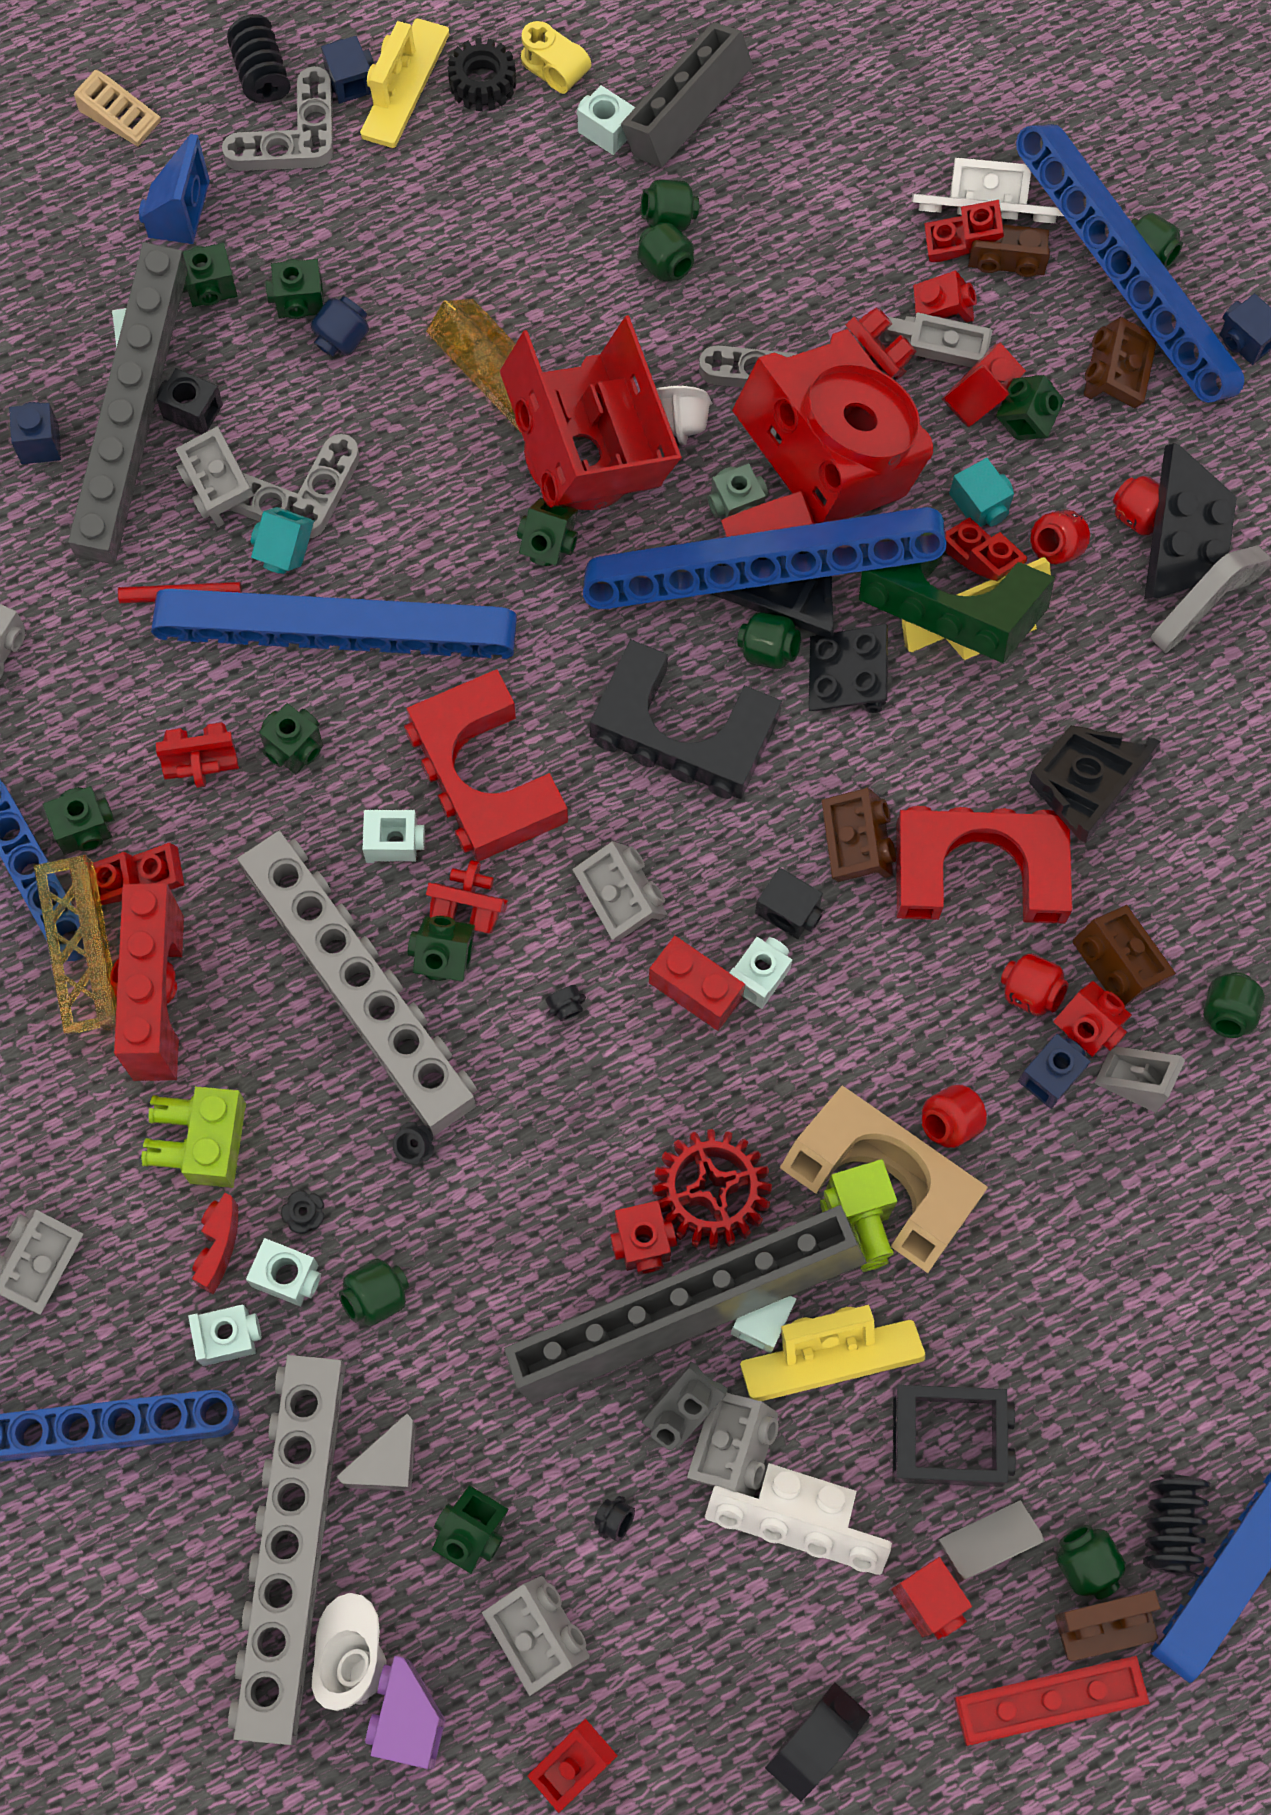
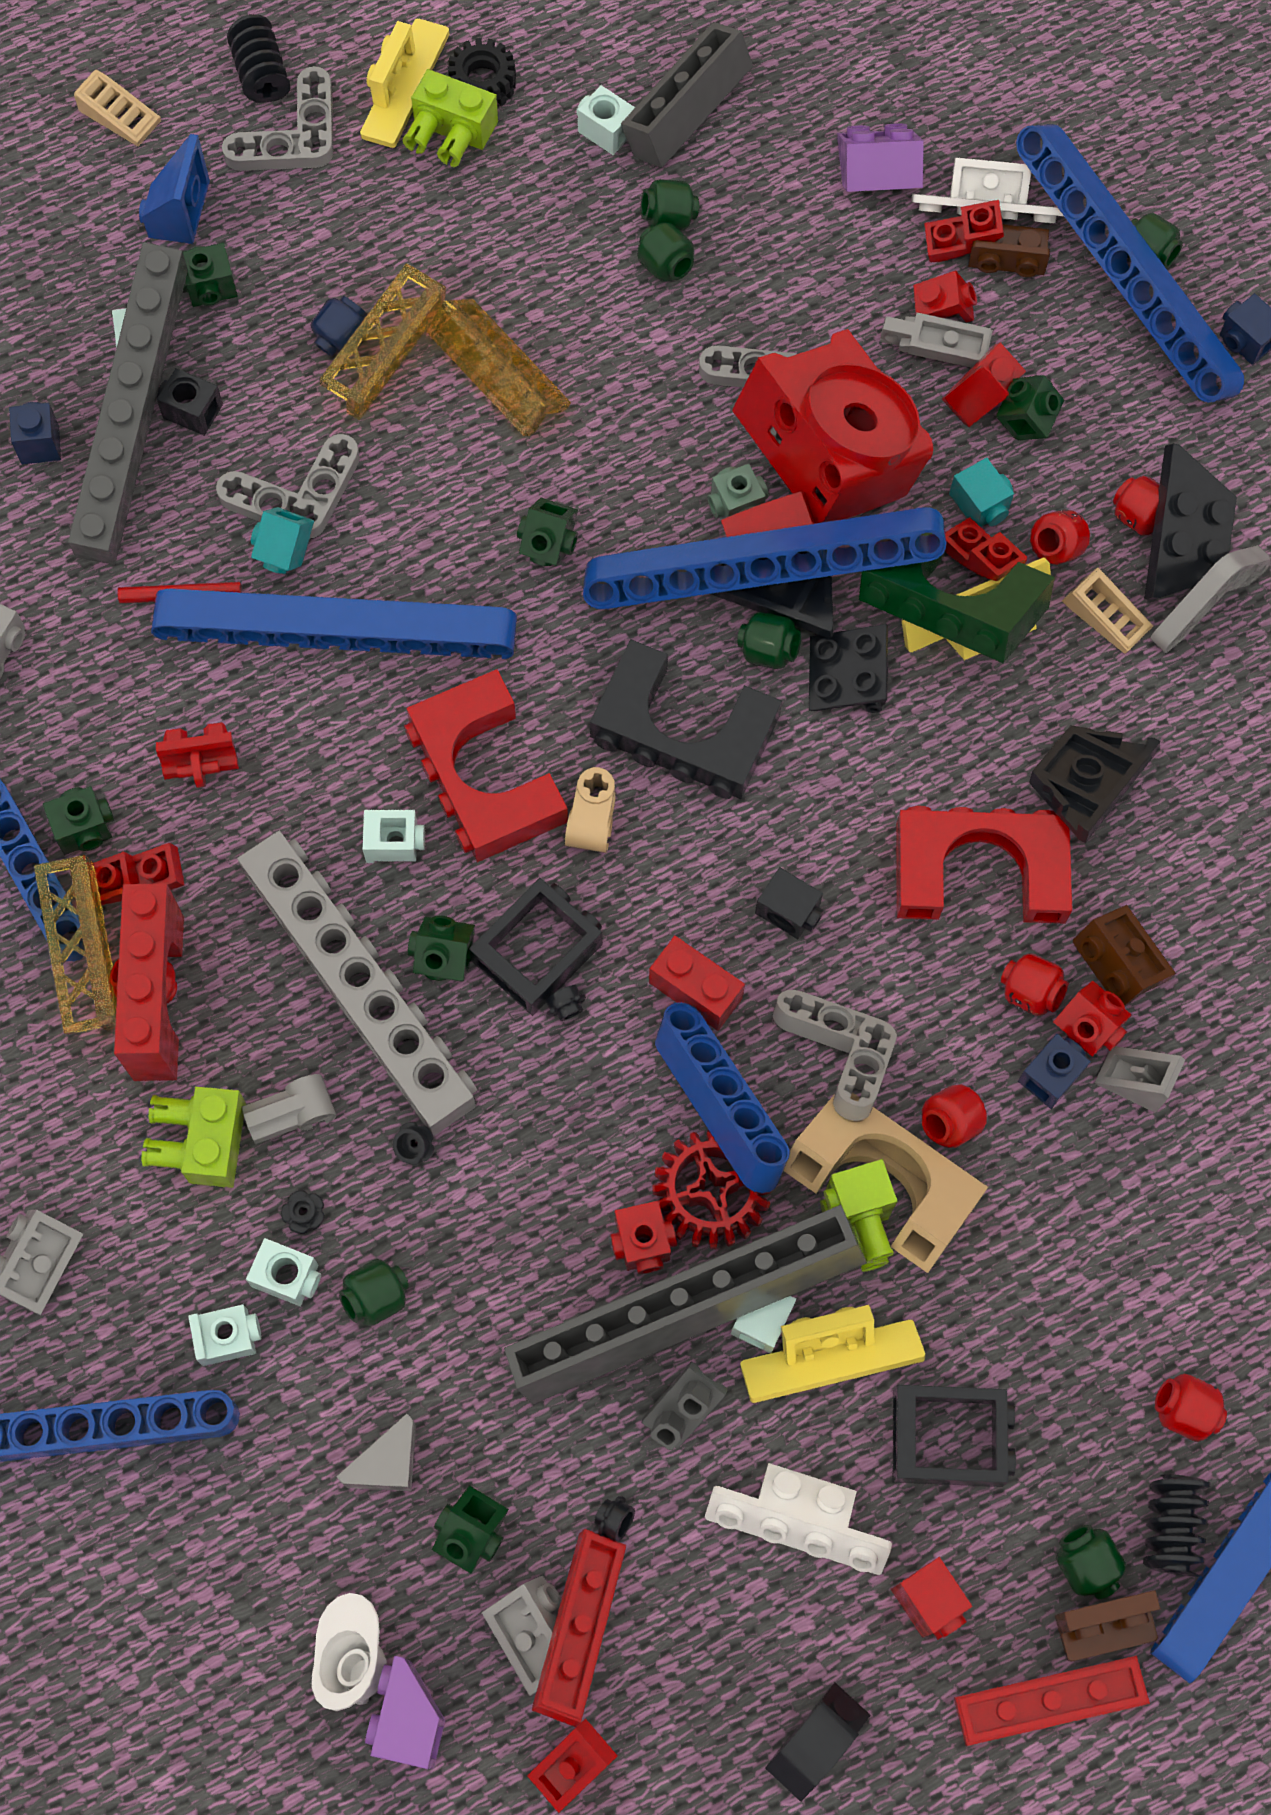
(214, 473): light grey bracket -> none
(219, 1227): red slope -> none
(281, 1720): light grey brick -> none
(291, 738): dark green brick -> none
(295, 288): dark green brick -> none
(297, 1107): none -> light grey piece
(347, 68): dark blue brick -> none
(394, 350): none -> clear yellow fence
(453, 110): none -> lime brick
(485, 907): red hips -> none
(510, 979): none -> black window
(556, 60): light yellow piece -> none
(579, 1628): none -> red tile
(591, 816): none -> tan piece
(596, 404): red piece -> none
(620, 889): light grey bracket -> none
(685, 409): white piece -> none
(722, 1098): none -> blue beam
(734, 1445): light grey bracket -> none
(762, 983): light aqua brick -> none
(854, 1040): none -> light grey beam
(858, 835): reddish brown bracket -> none
(867, 332): red hips -> none
(880, 158): none -> medium lavender slope
(990, 1541): light grey slope -> none
(1092, 615): none -> tan slope
(1120, 362): reddish brown bracket -> none
(1190, 1407): none -> red head
(1233, 1005): dark green head -> none

